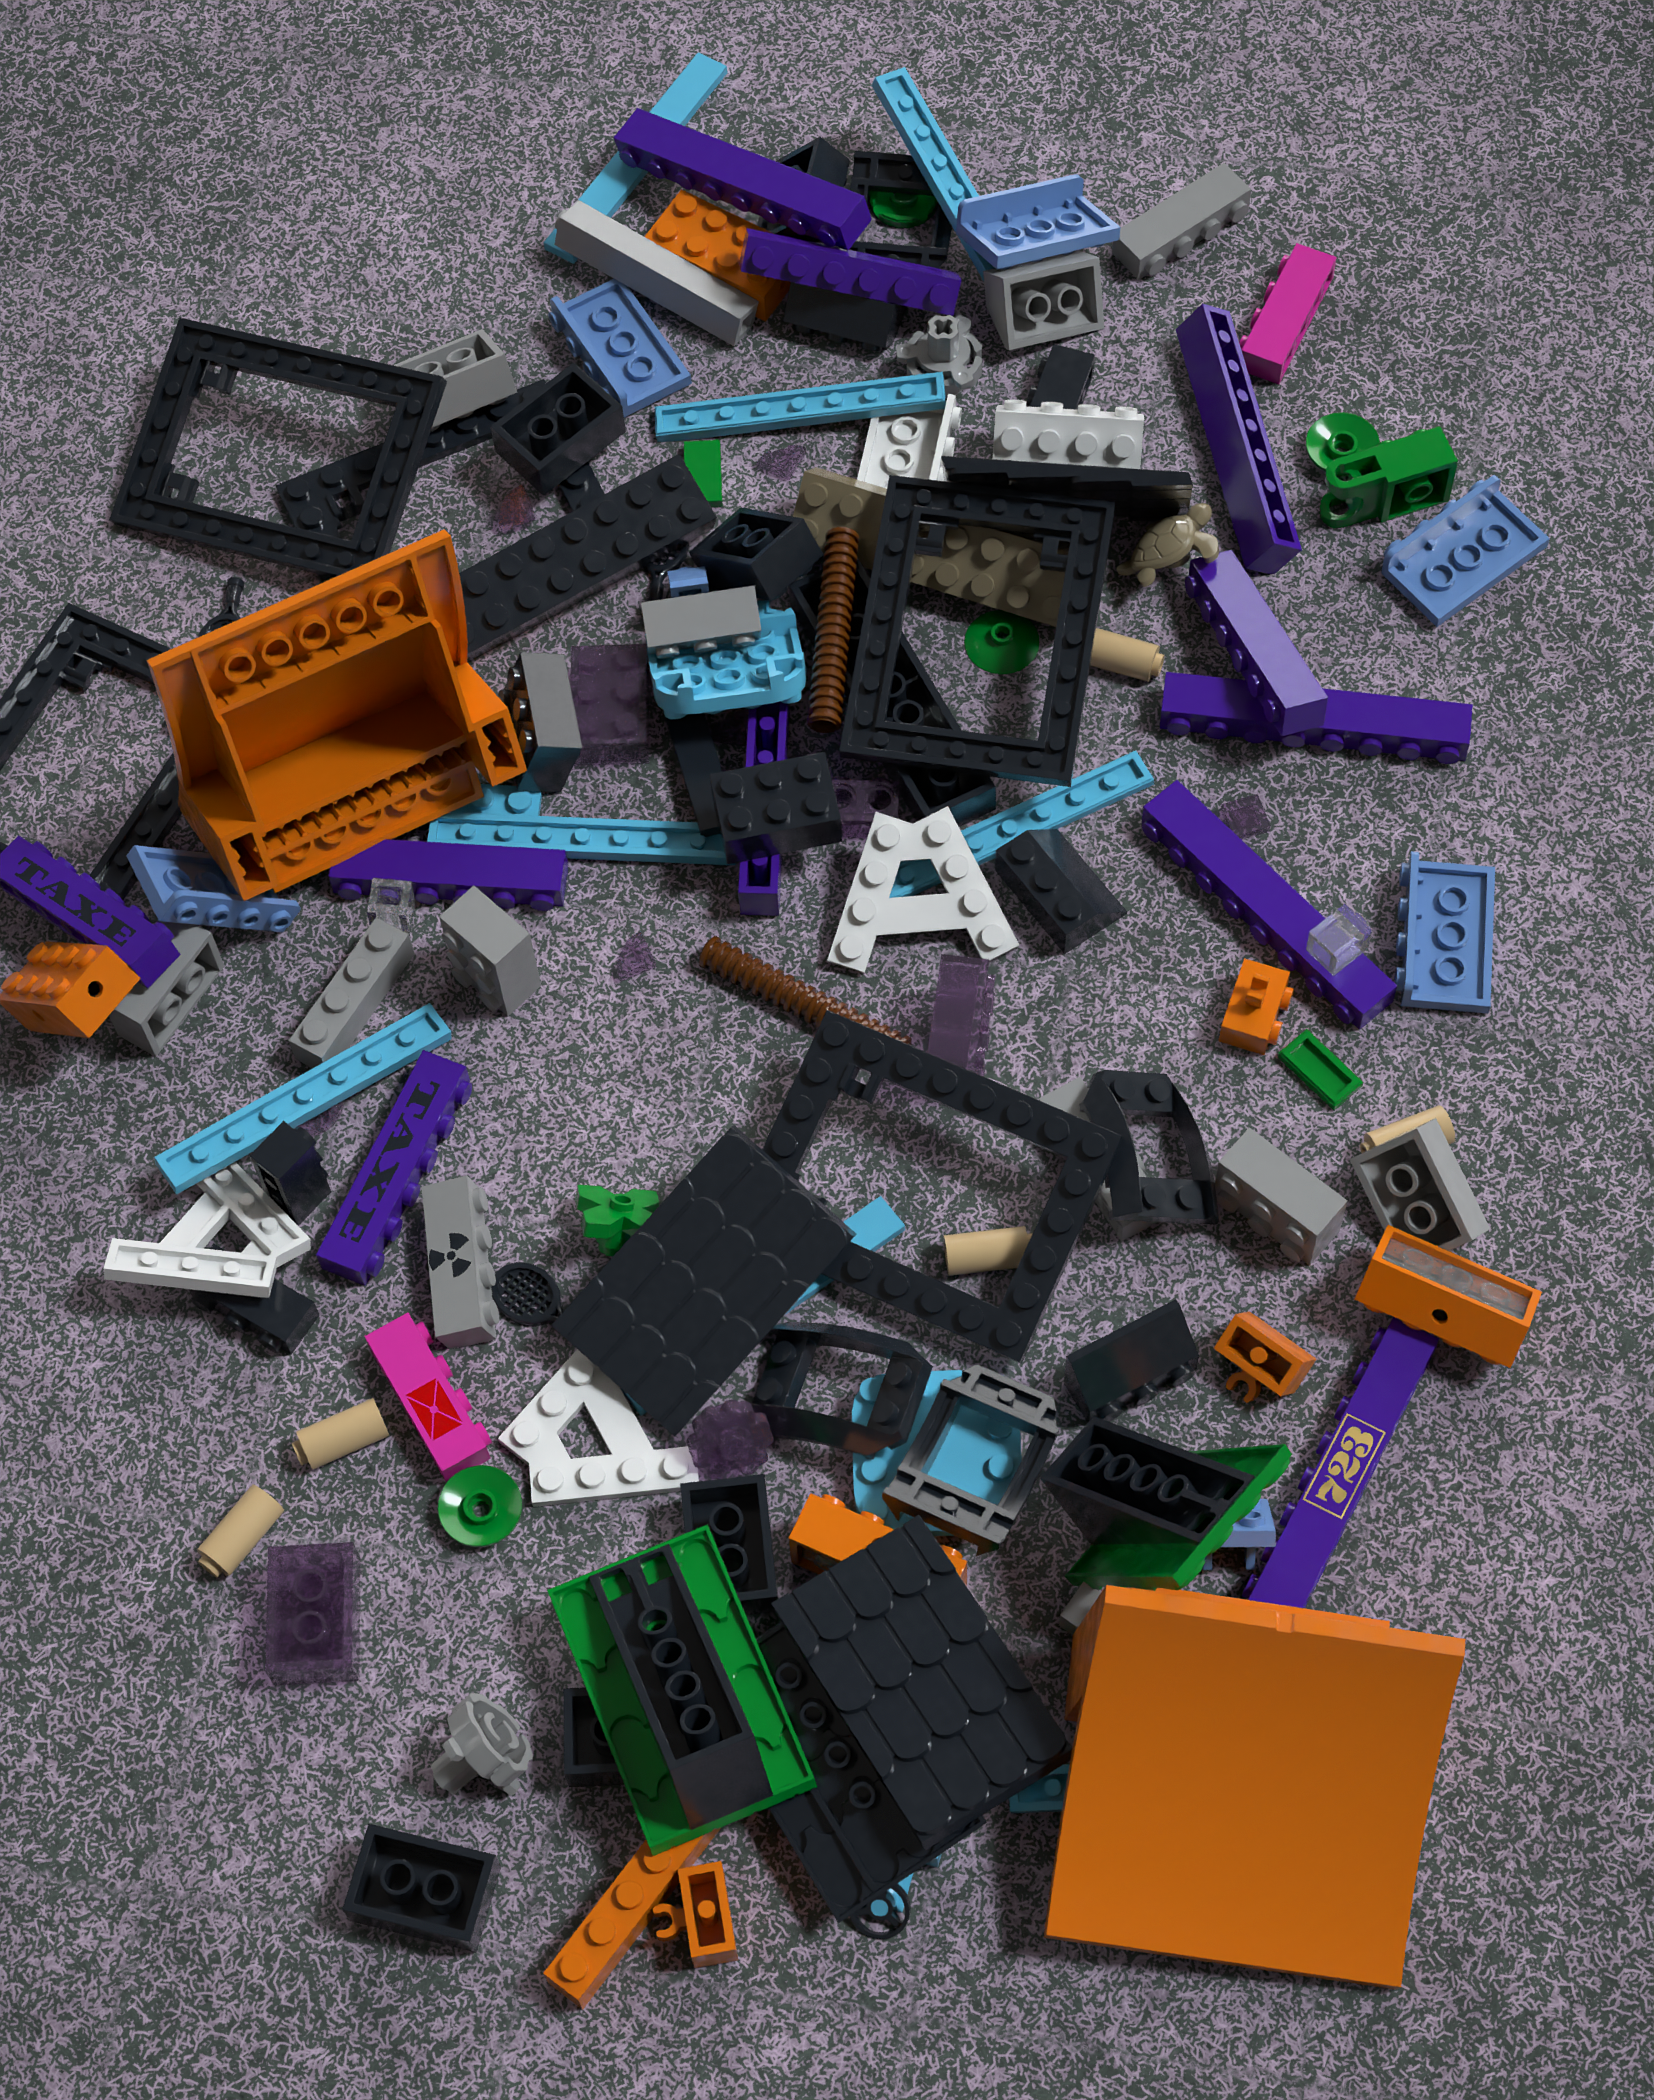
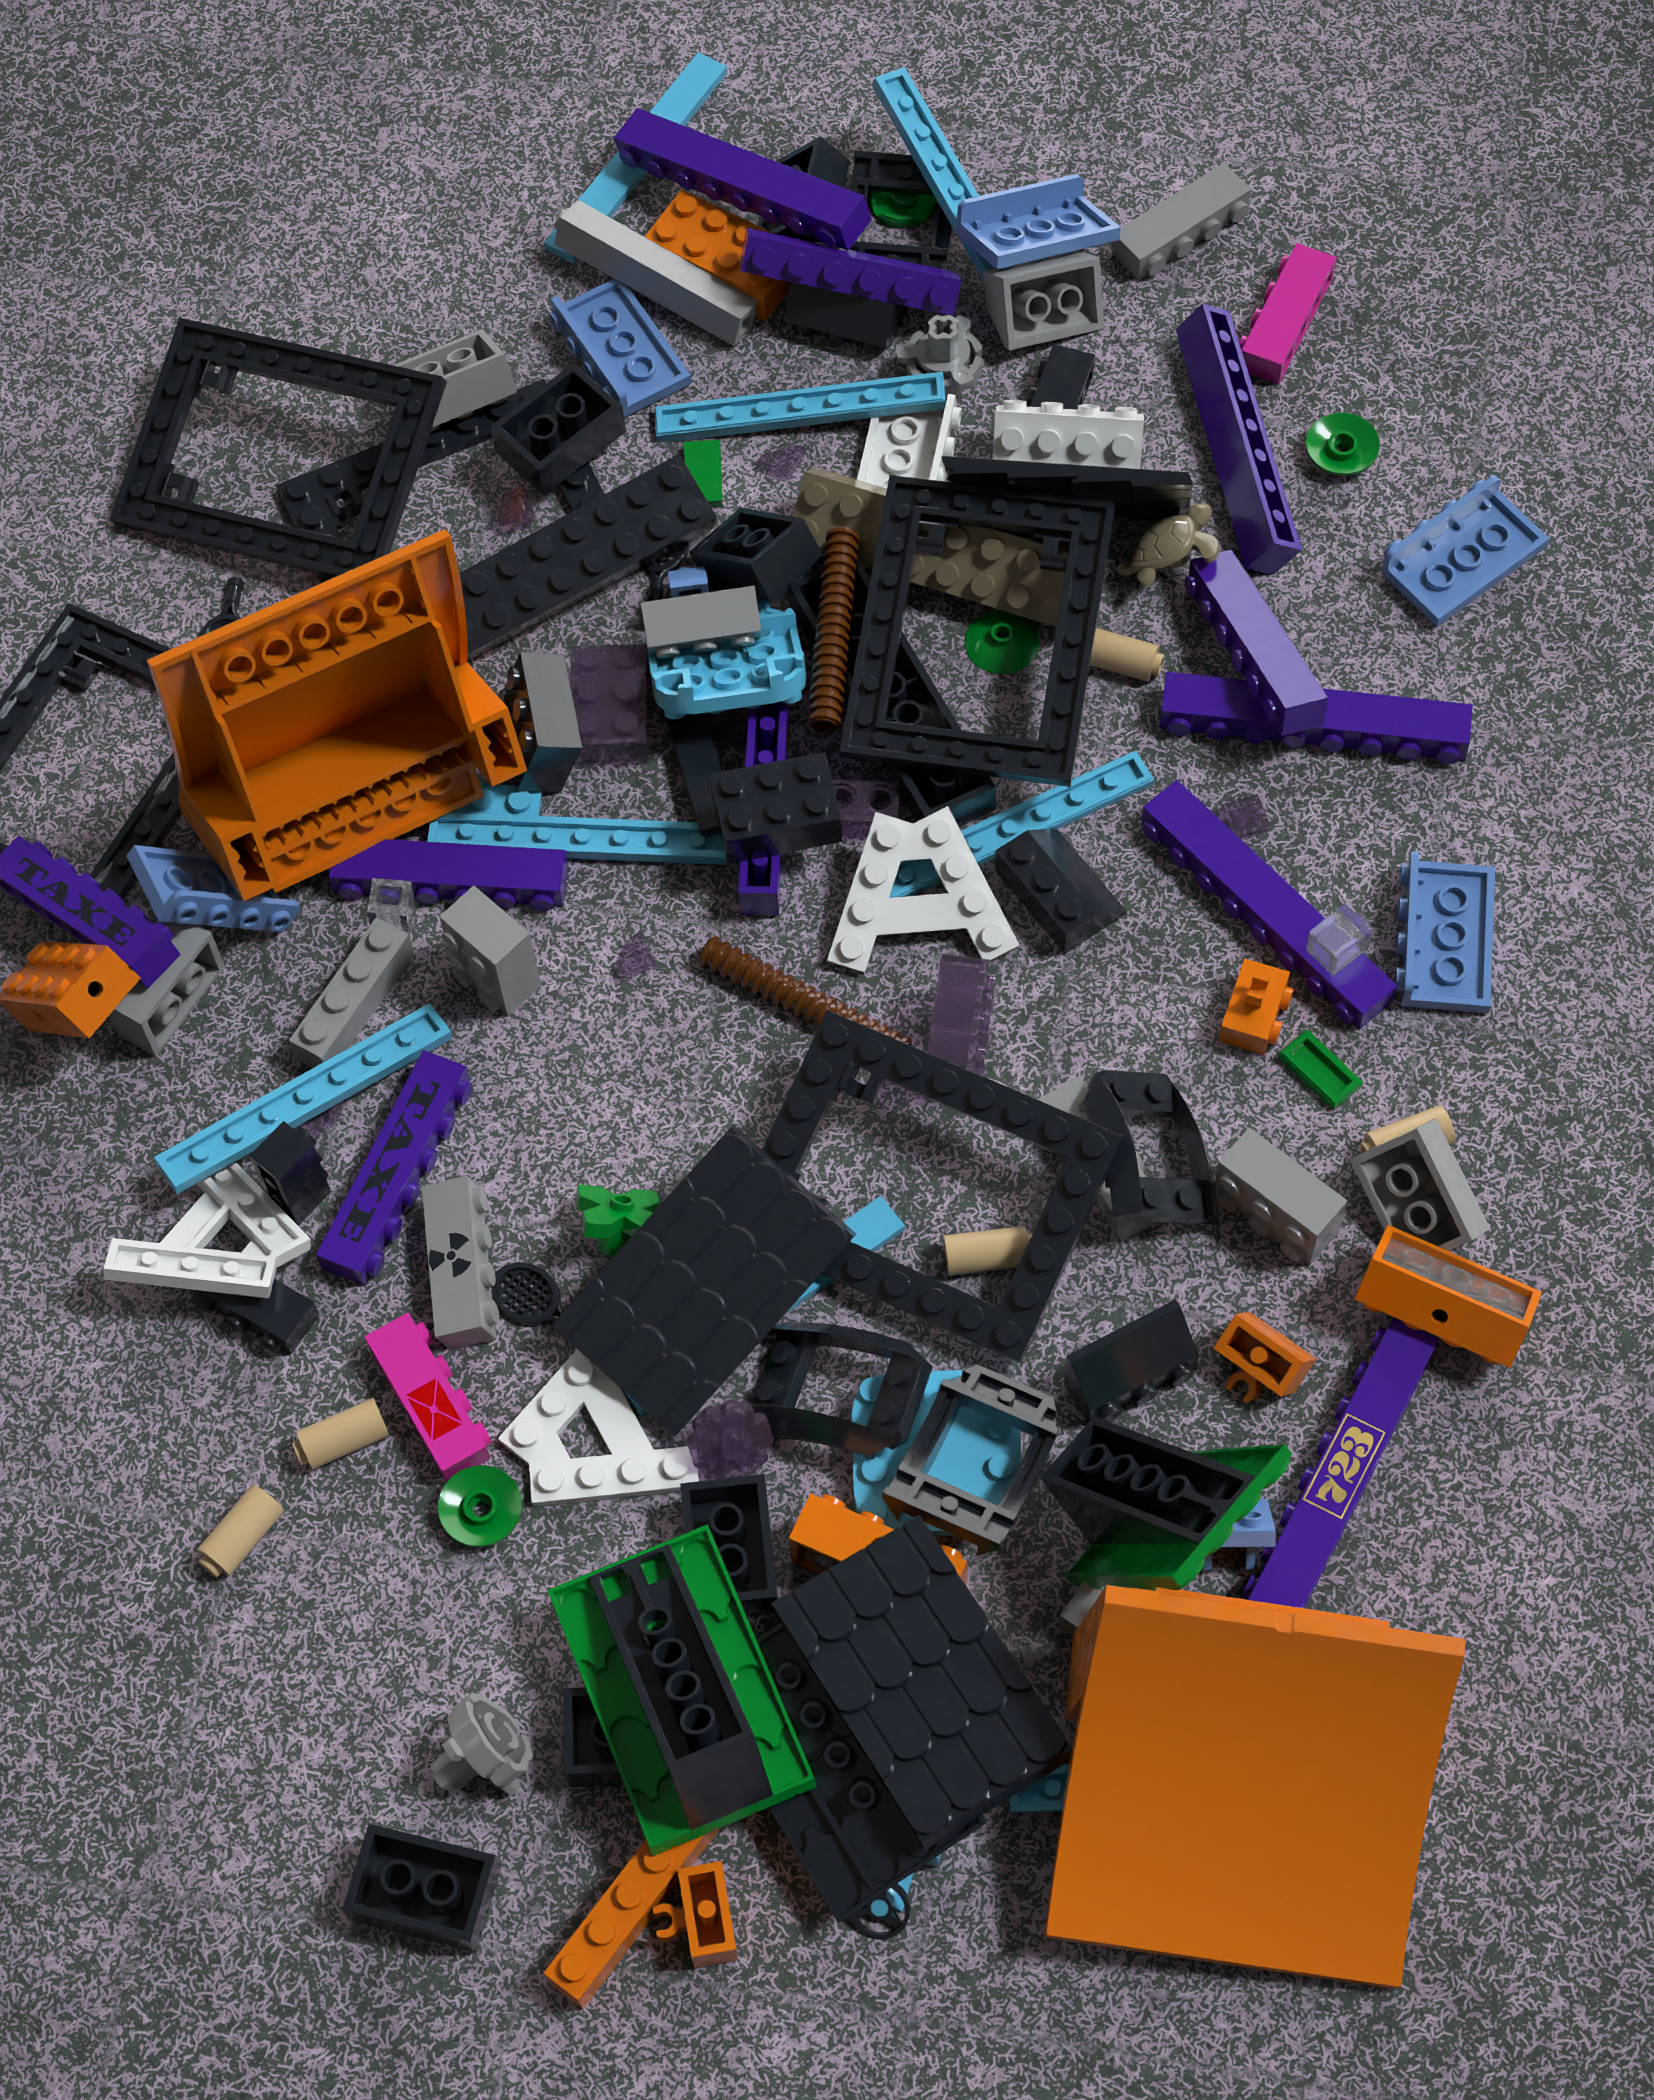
(313, 1614): clear purple brick -> none
(1391, 479): green brick -> none

